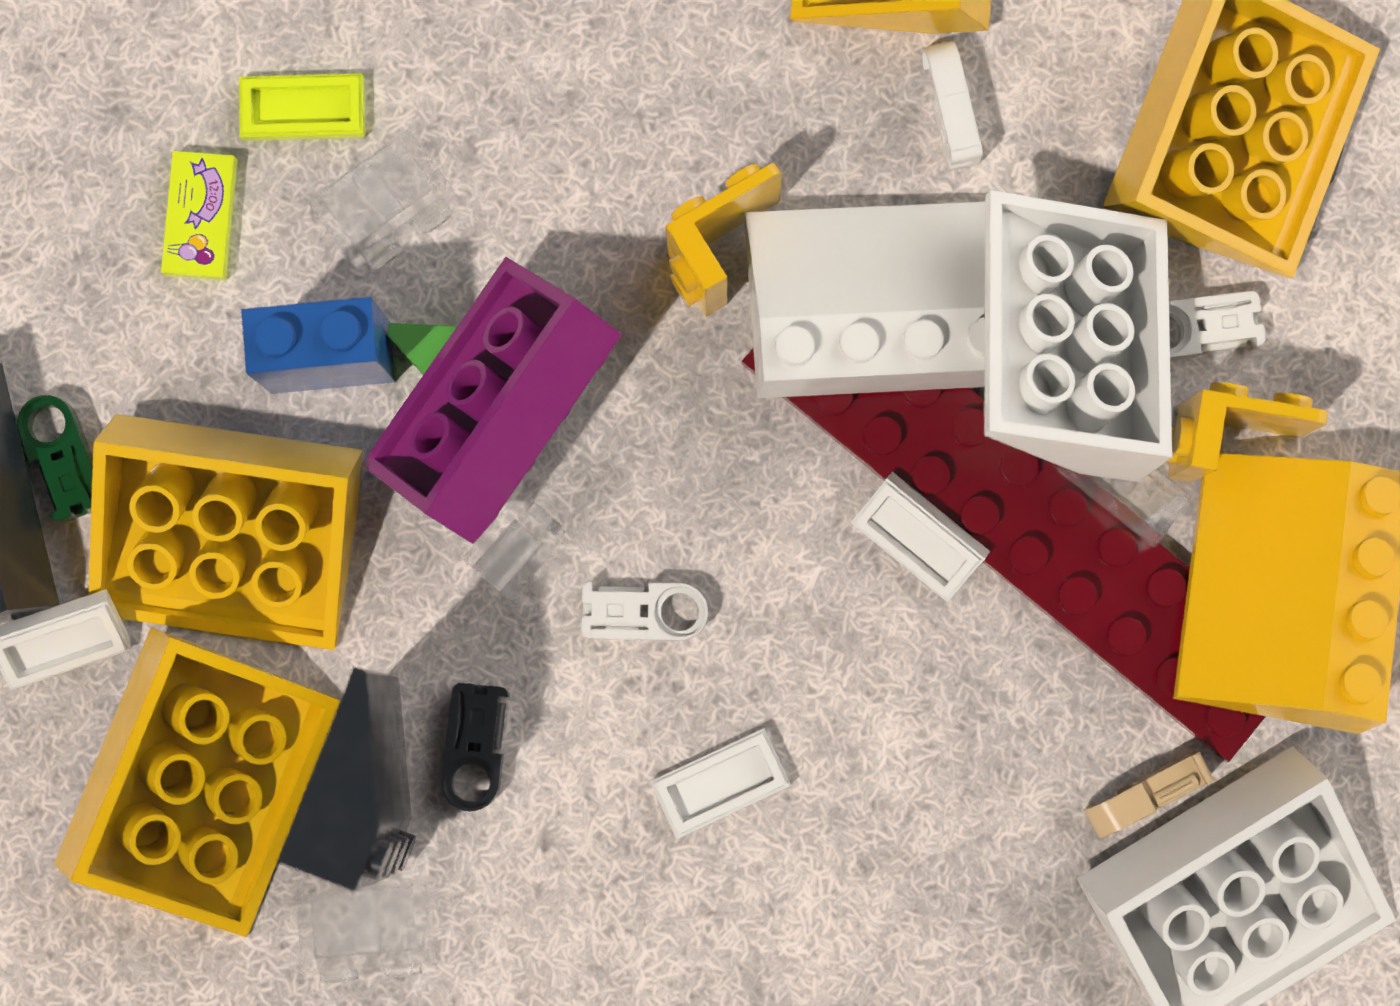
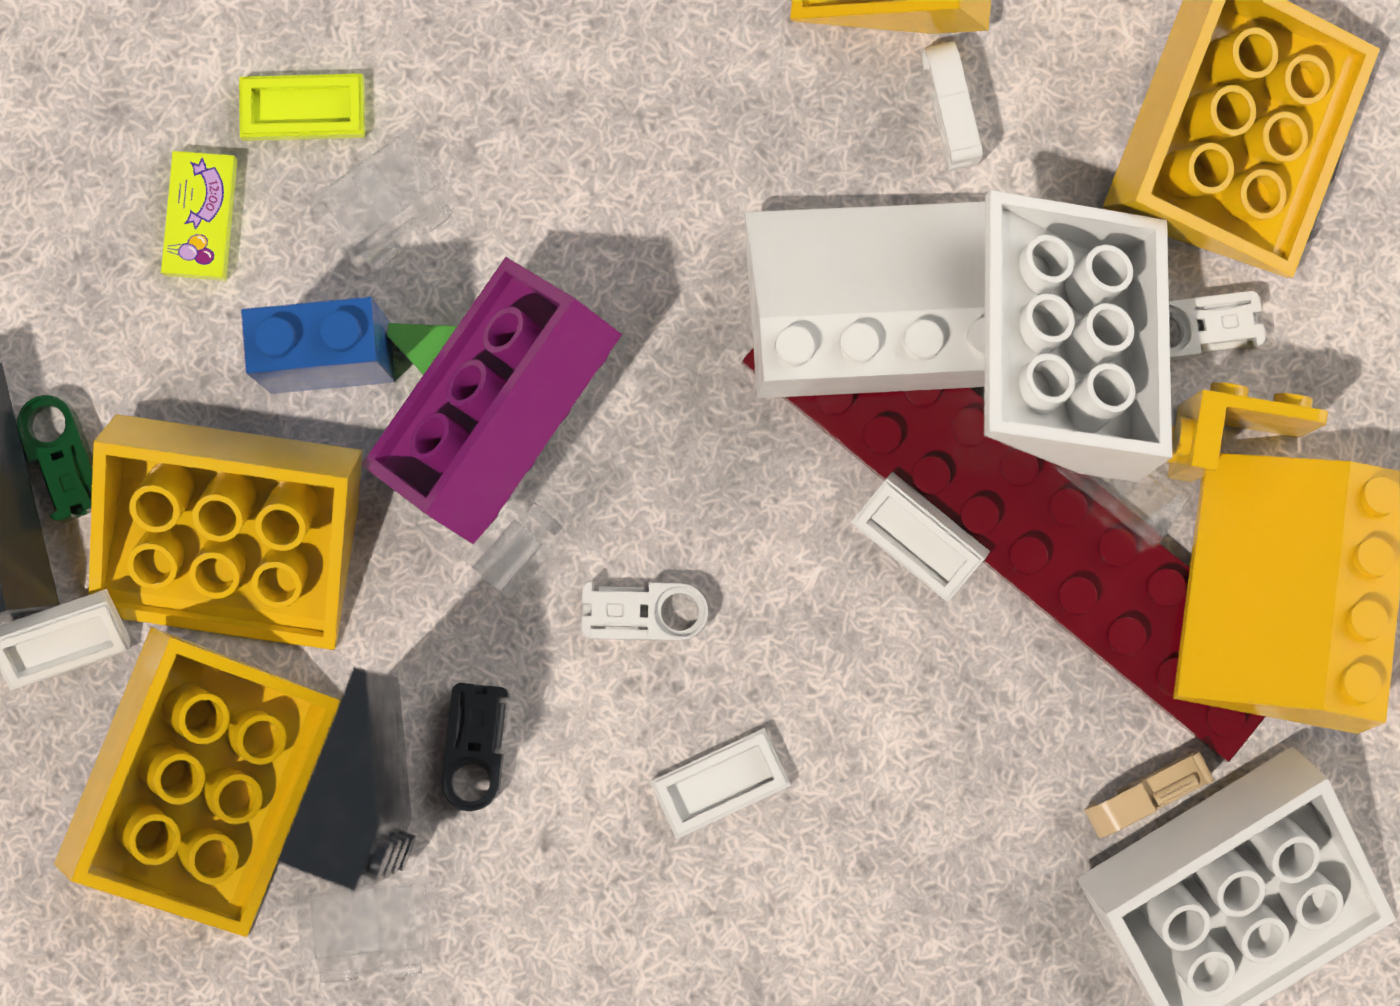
(701, 222): yellow bracket -> none

